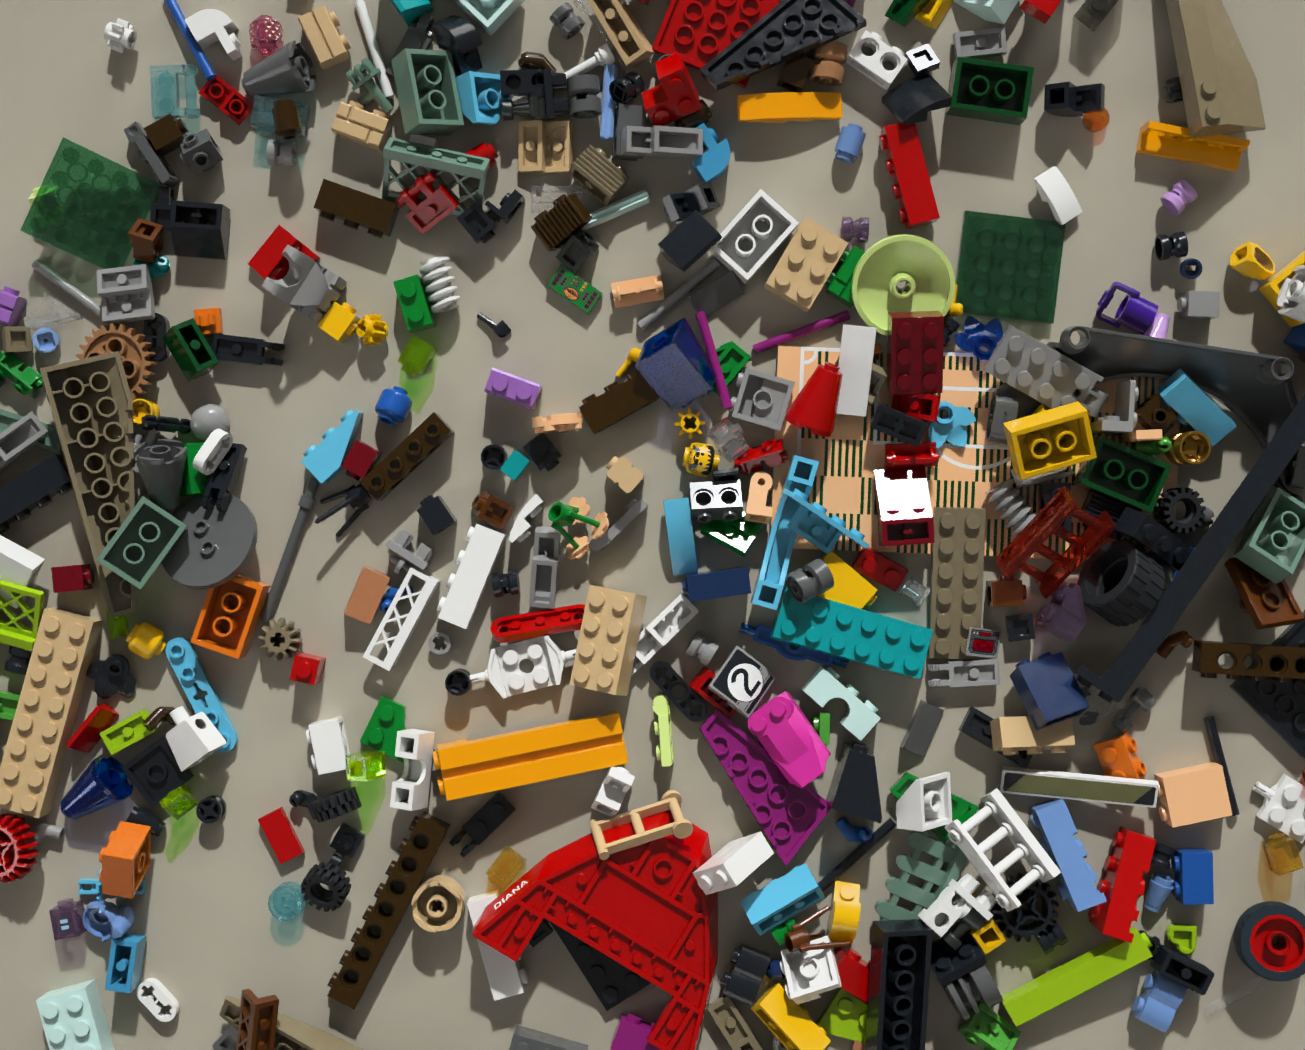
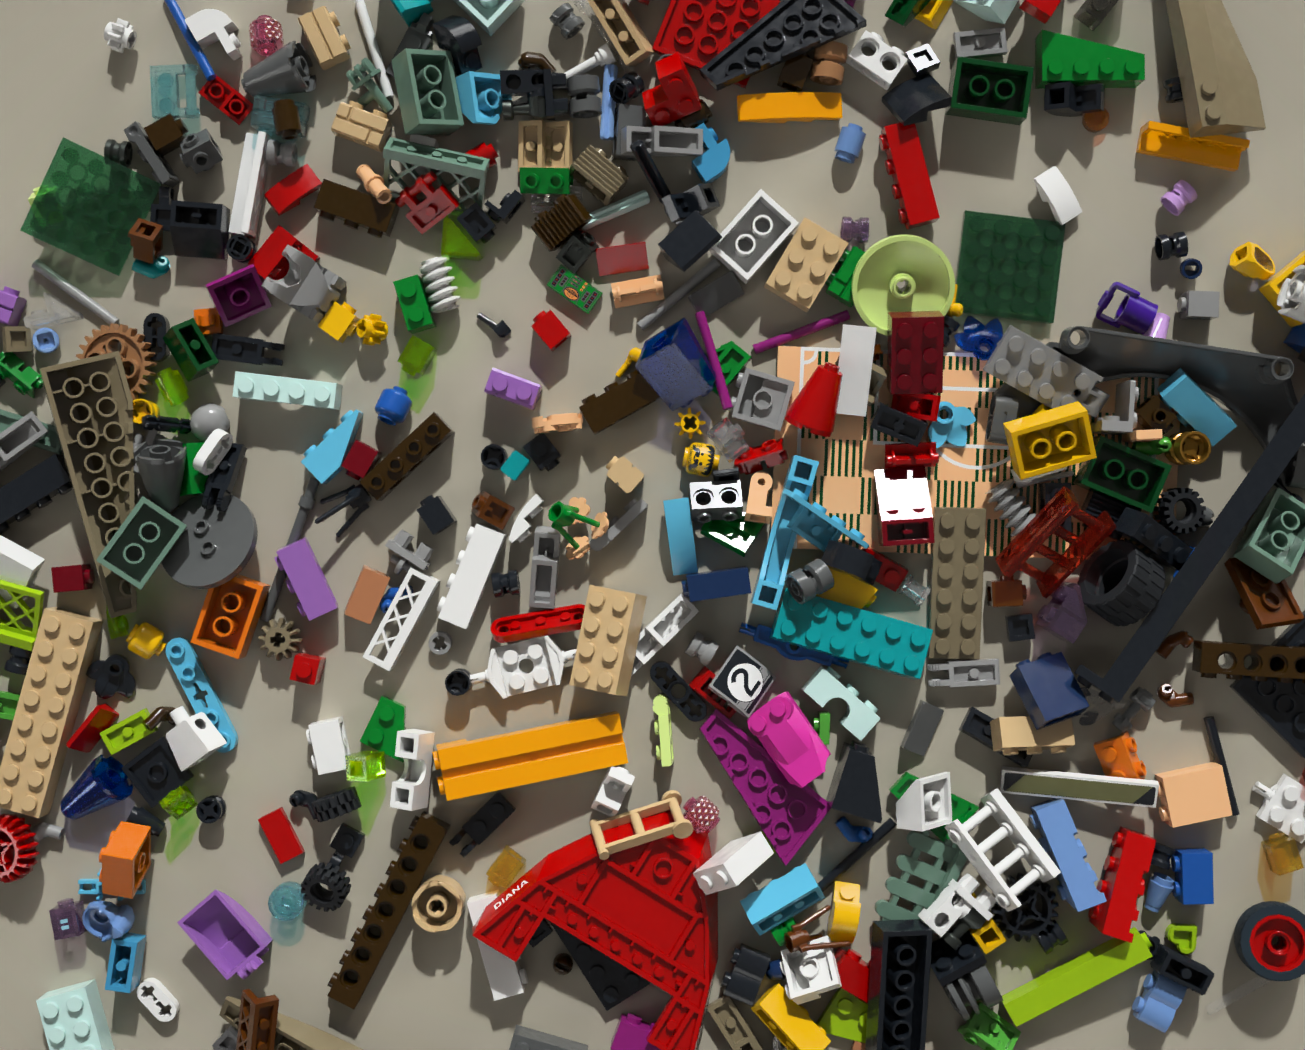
(119, 152): none -> pearl dark grey wheel
(126, 294): light grey slope -> none
(172, 386): none -> clear neon green brick
(227, 935): none -> medium lavender piece
(238, 295): none -> magenta slope
(245, 251): none -> black wheel
(250, 185): none -> white fence
(287, 390): none -> light aqua arch
(292, 189): none -> red slope
(306, 579): none -> medium lavender brick
(374, 184): none -> light nougat pin
(455, 243): none -> clear neon green slope
(545, 180): none -> green hinge
(550, 329): none -> red brick
(564, 959): none -> dark brown hinge
(622, 259): none -> red slope
(650, 169): none -> black axle
(701, 813): none -> clear pink head
(851, 561): none -> black brick
(983, 642): sticker -> none
(1085, 62): none -> green wedge
(1173, 699): none -> reddish brown arm

